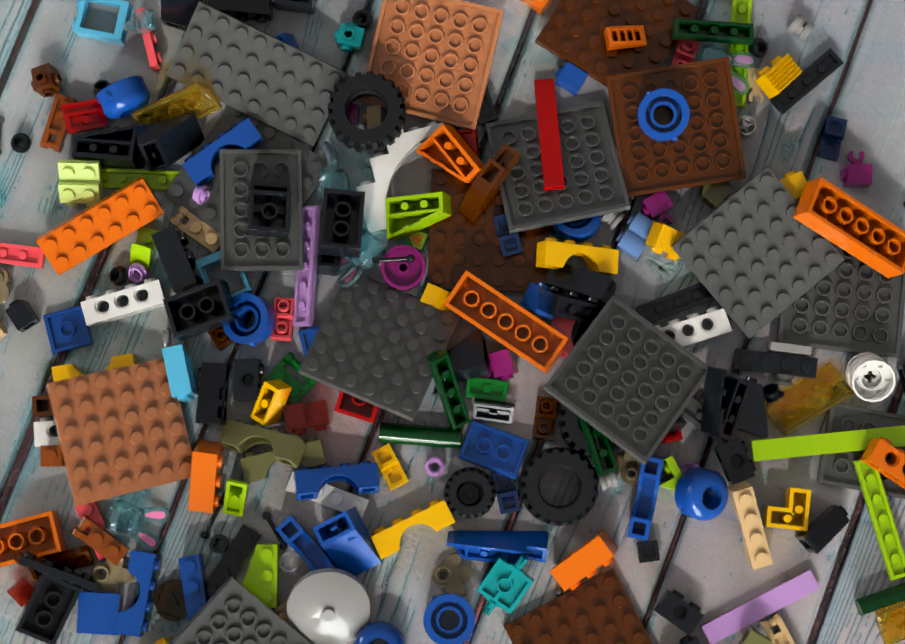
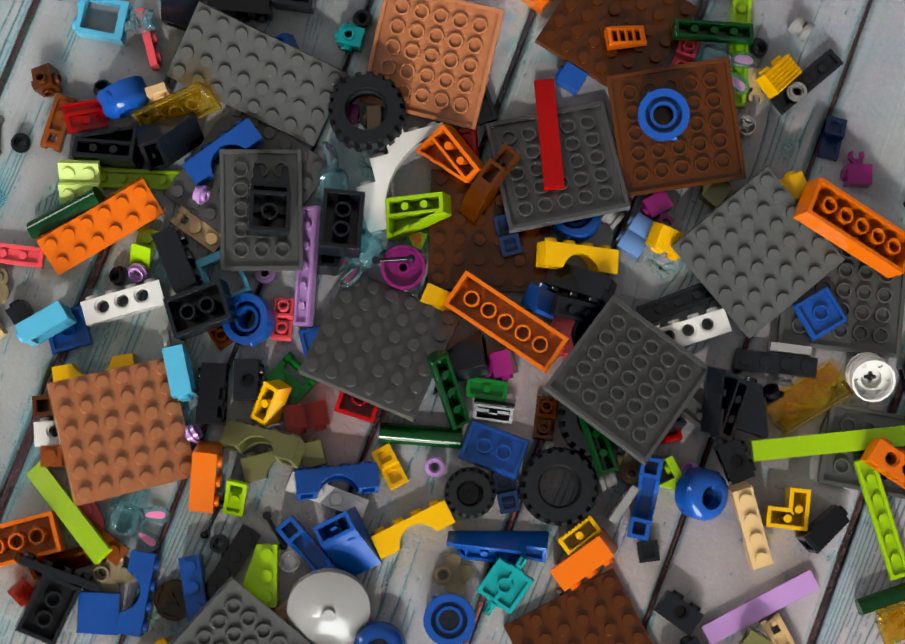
(45, 324): none -> medium azure window
(65, 212): none -> dark green brick
(69, 514): none -> lime tile
(157, 91): none -> tan plate
(193, 433): none -> lavender plate
(265, 280): none -> lavender plate
(579, 535): none -> yellow brick
(622, 504): none -> light grey tile
(799, 86): none -> light grey plate
(820, 313): none -> blue tile

